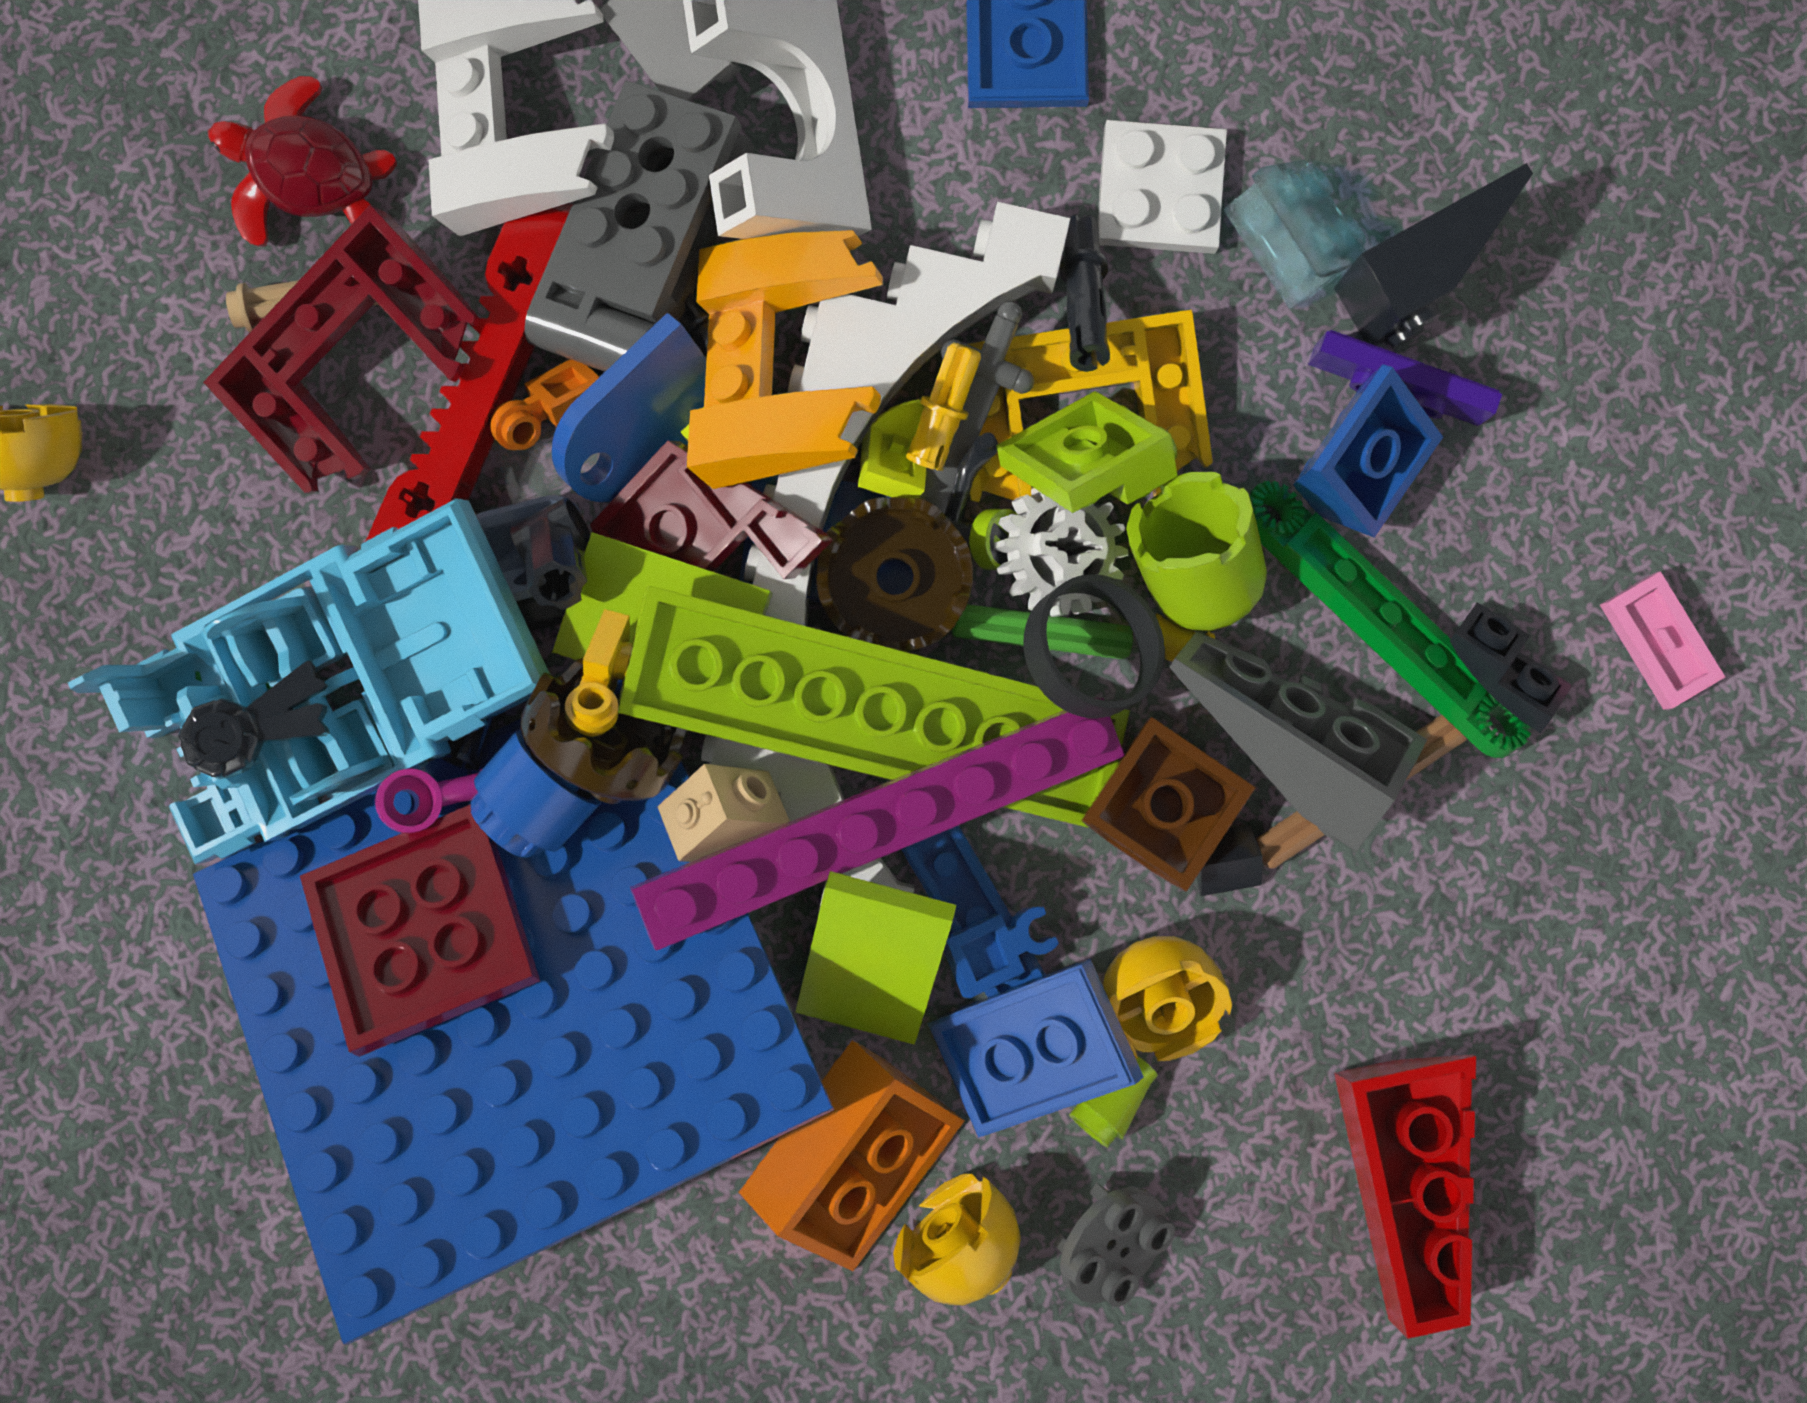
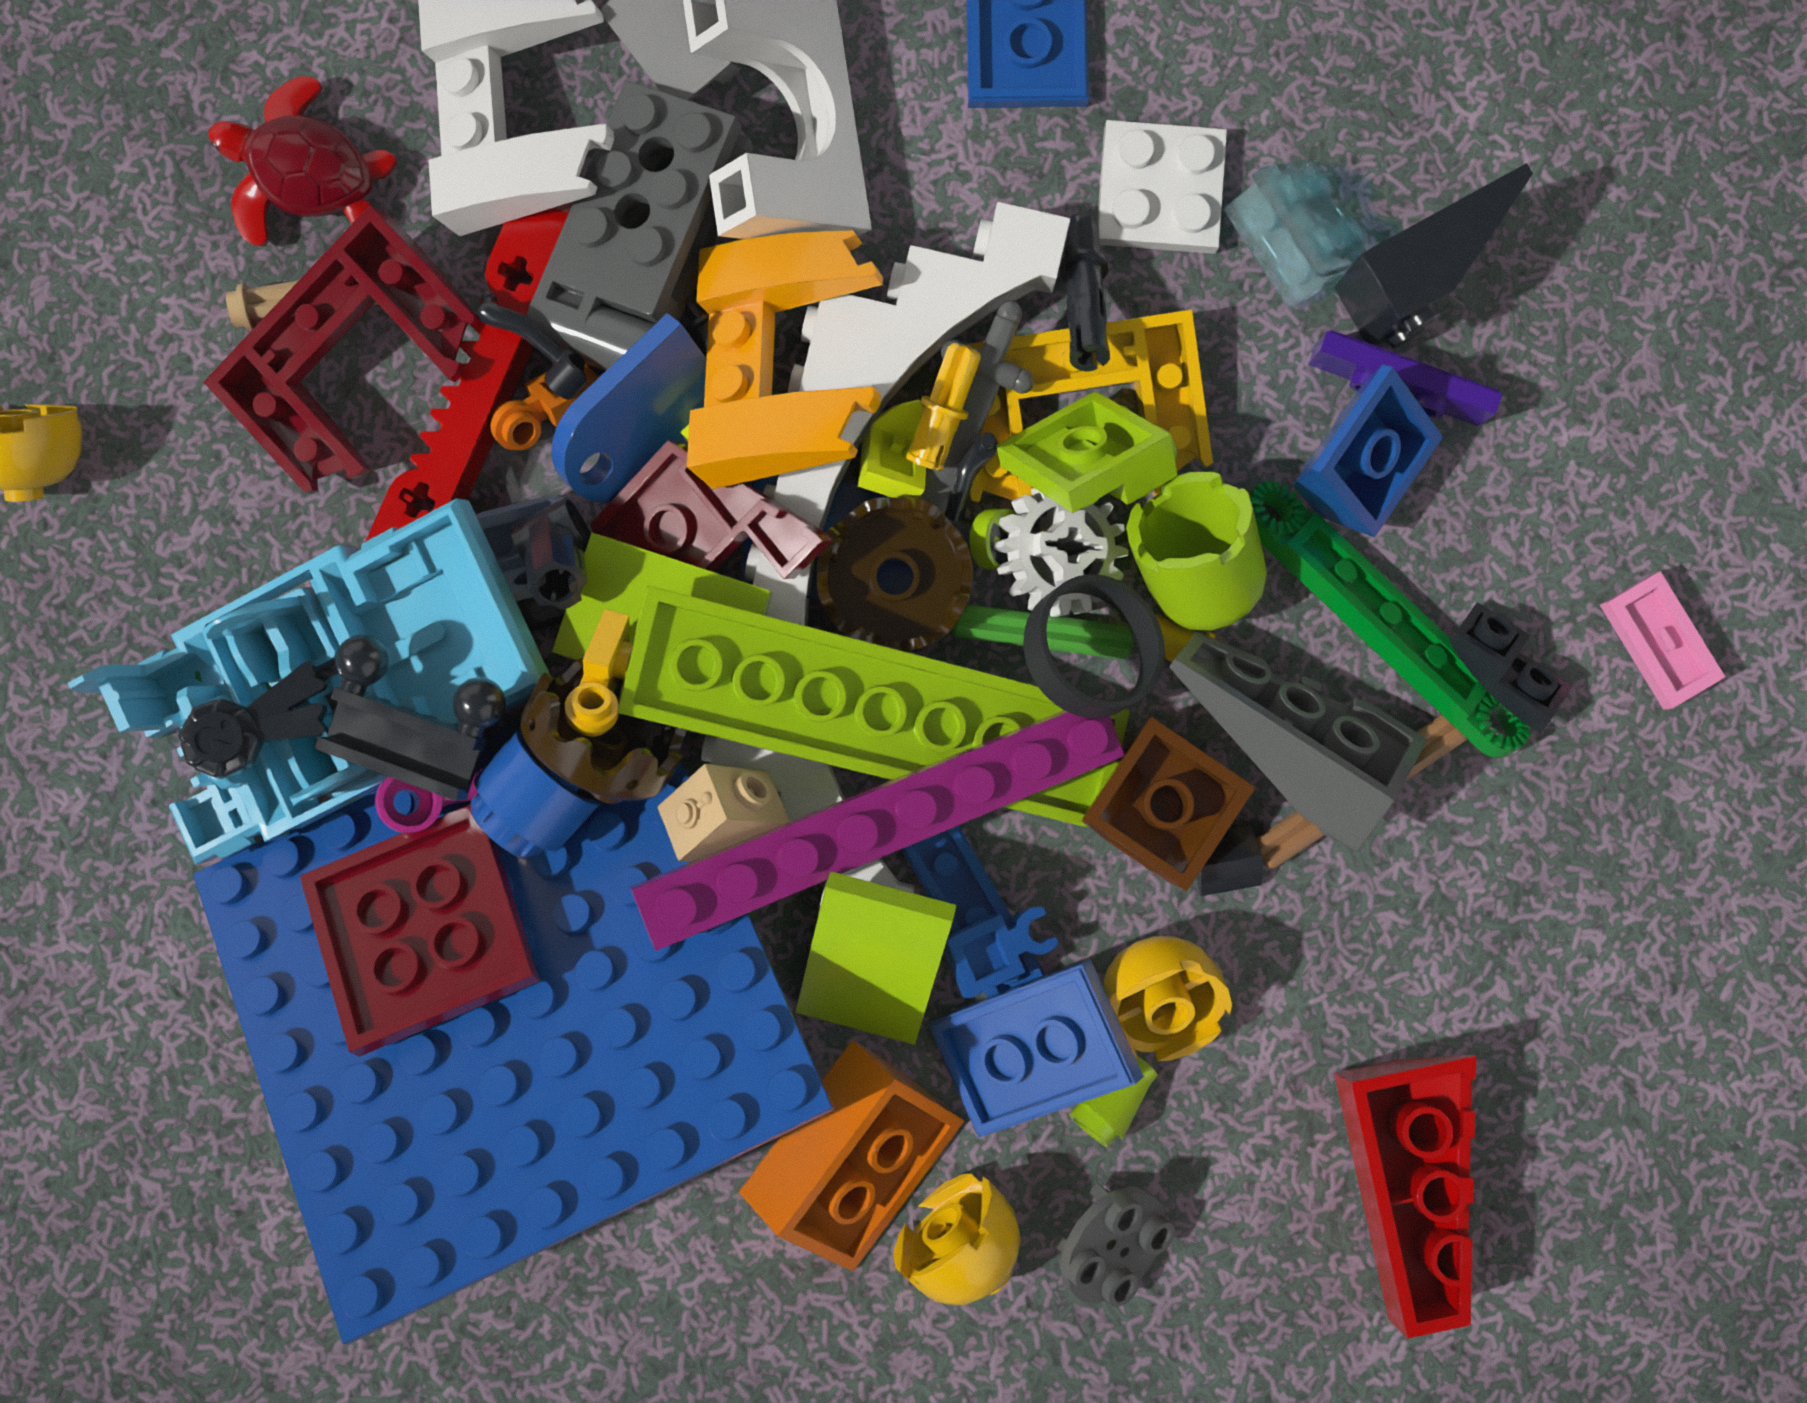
(396, 738): none -> black gear
(566, 374): none -> black piece

